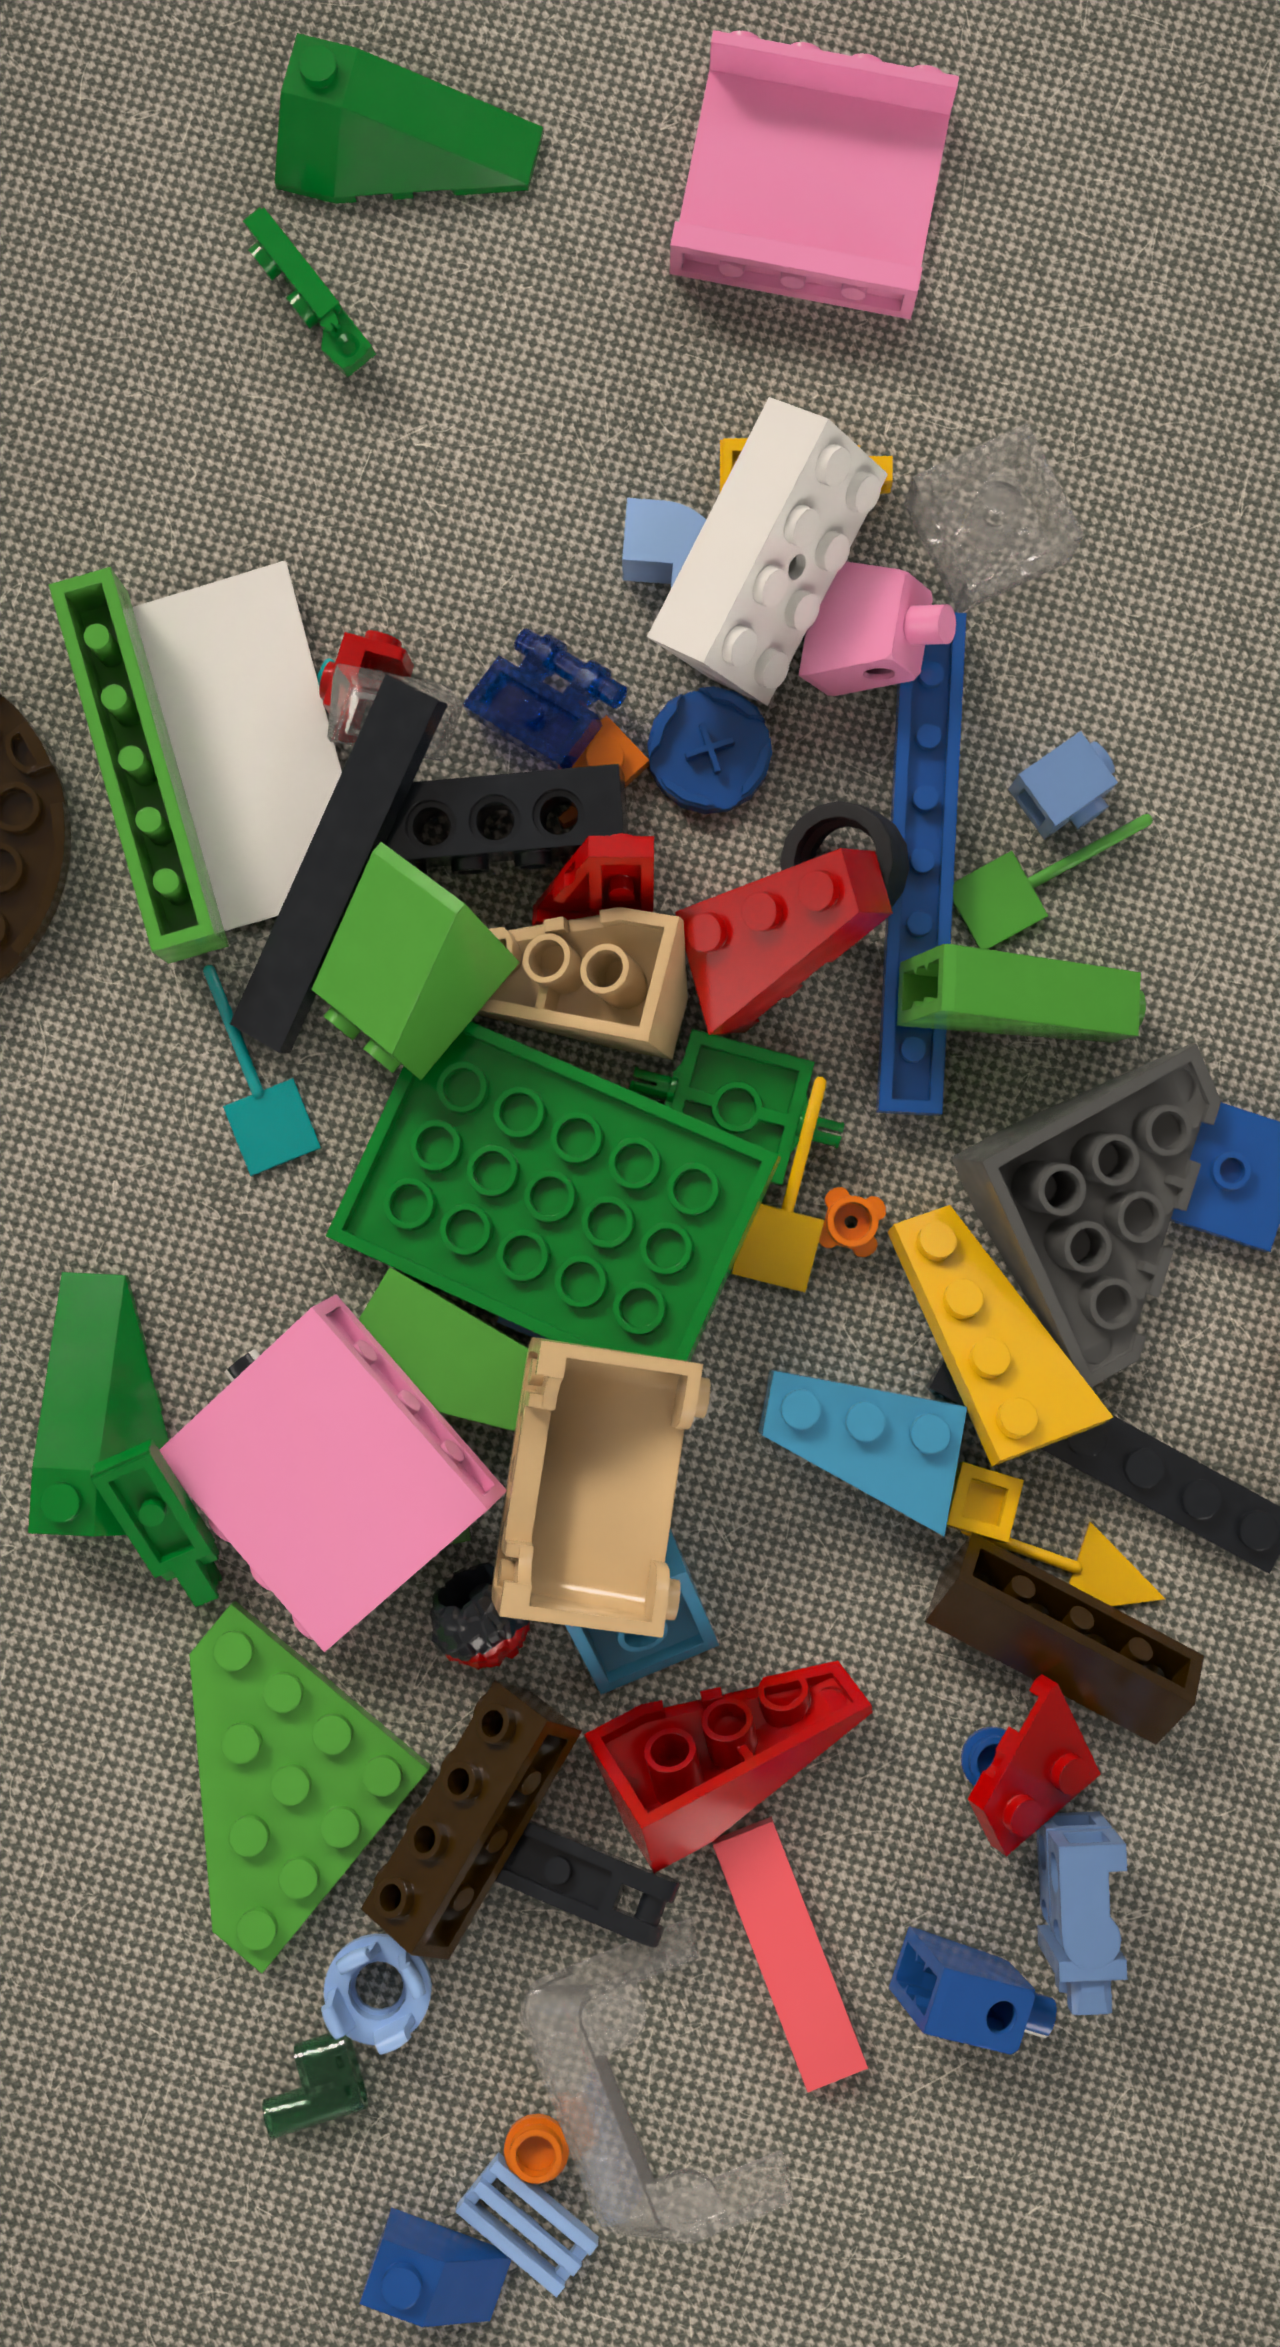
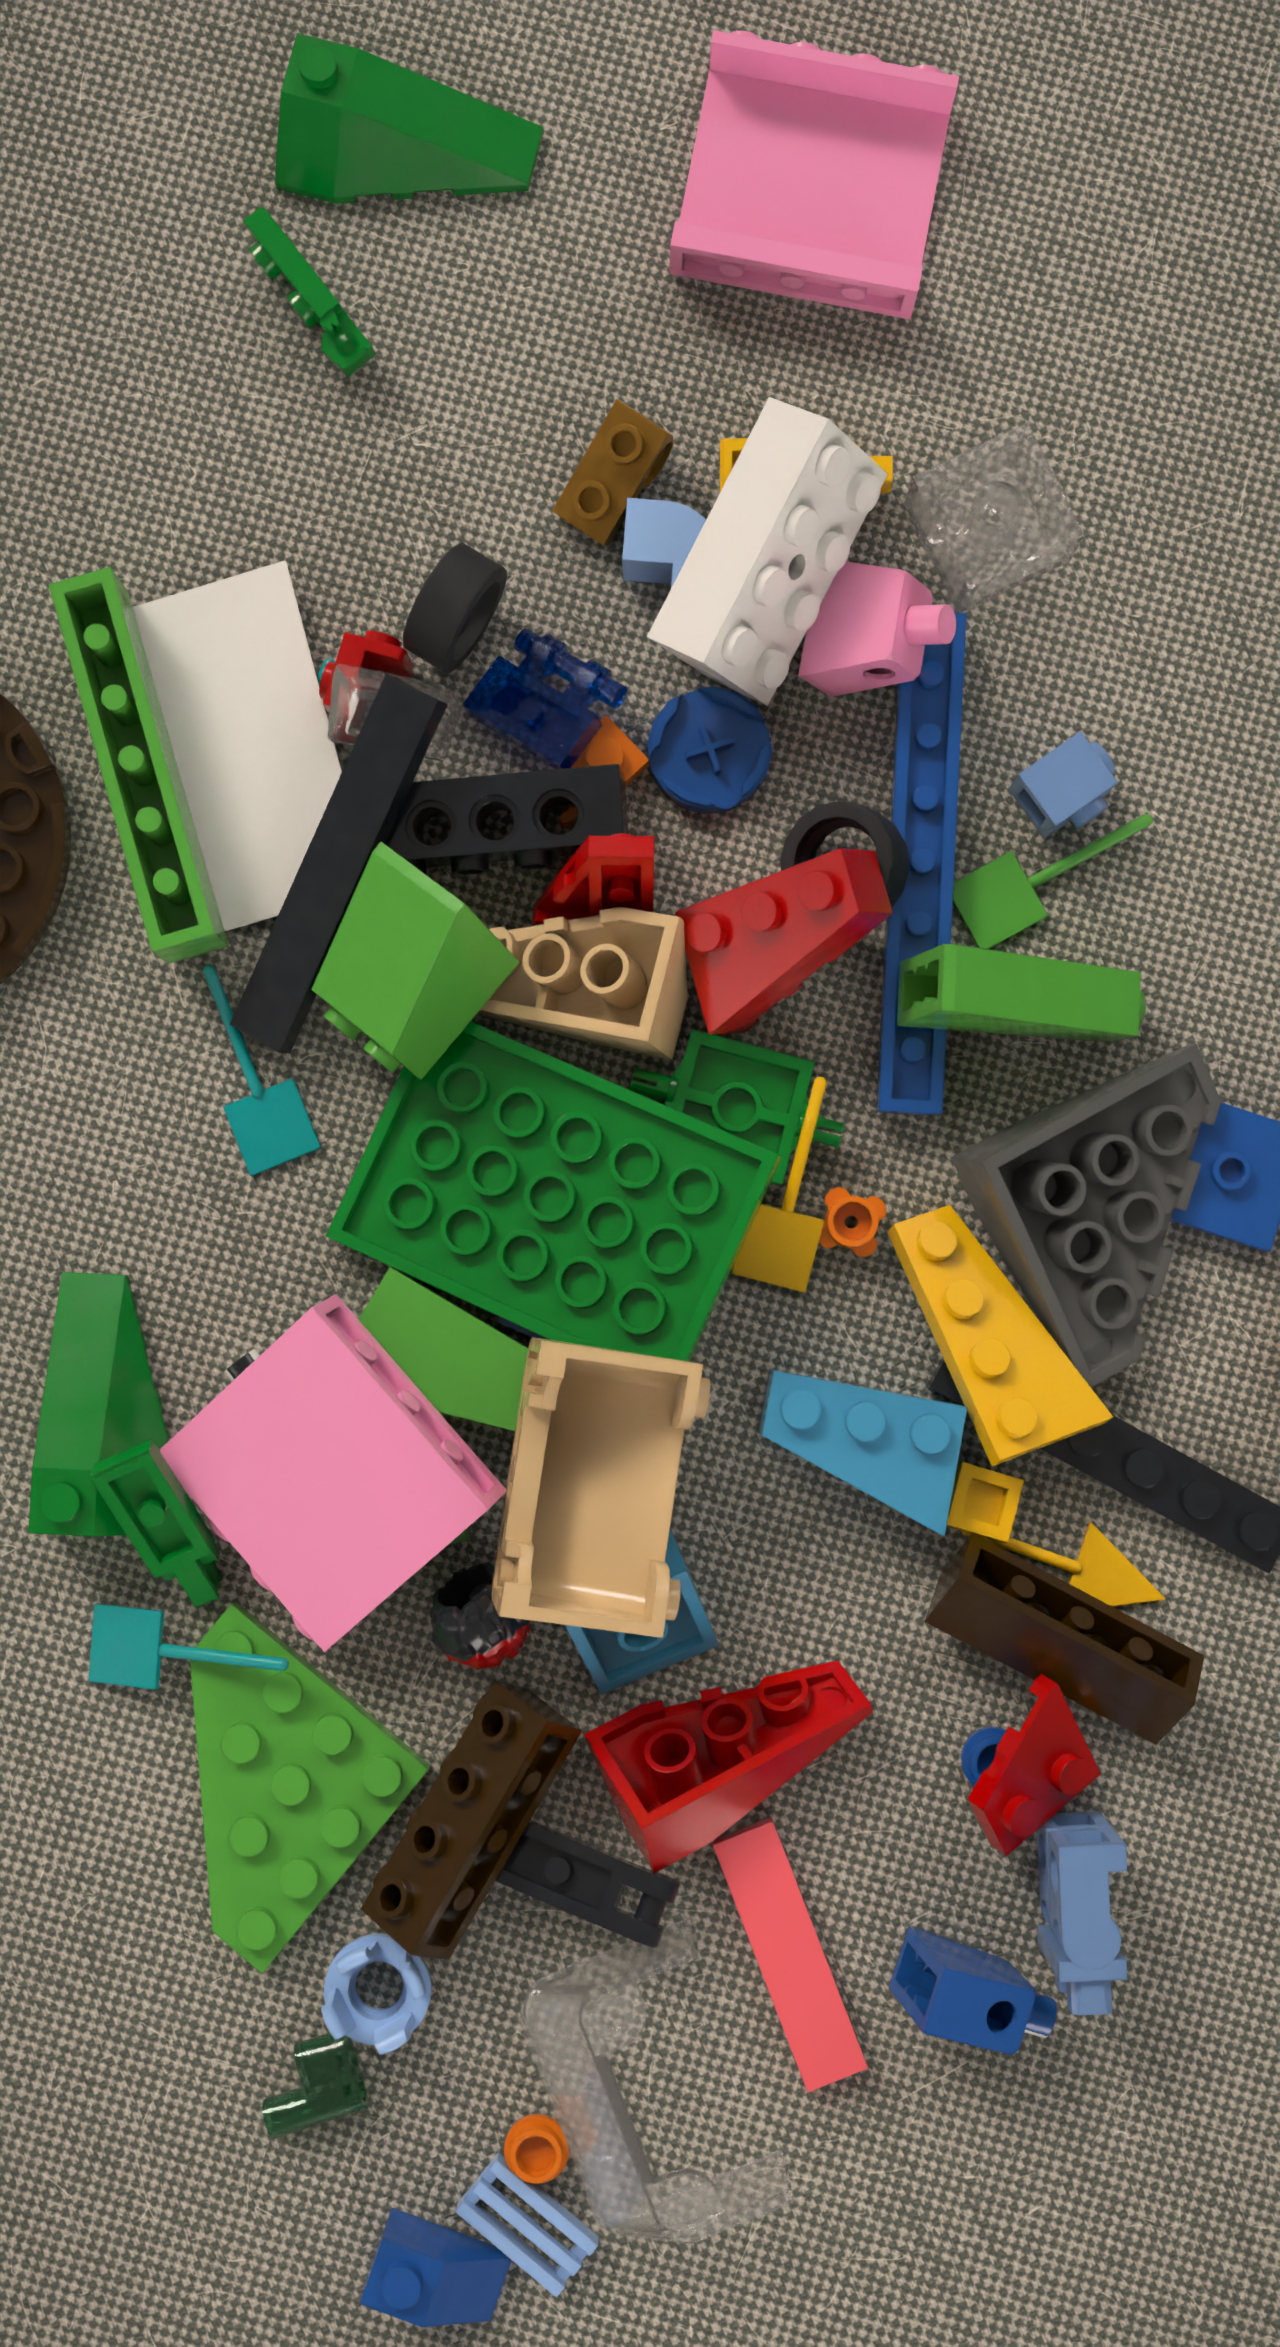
(130, 1648): none -> teal piece
(454, 607): none -> black tyre
(616, 466): none -> pearl gold plate

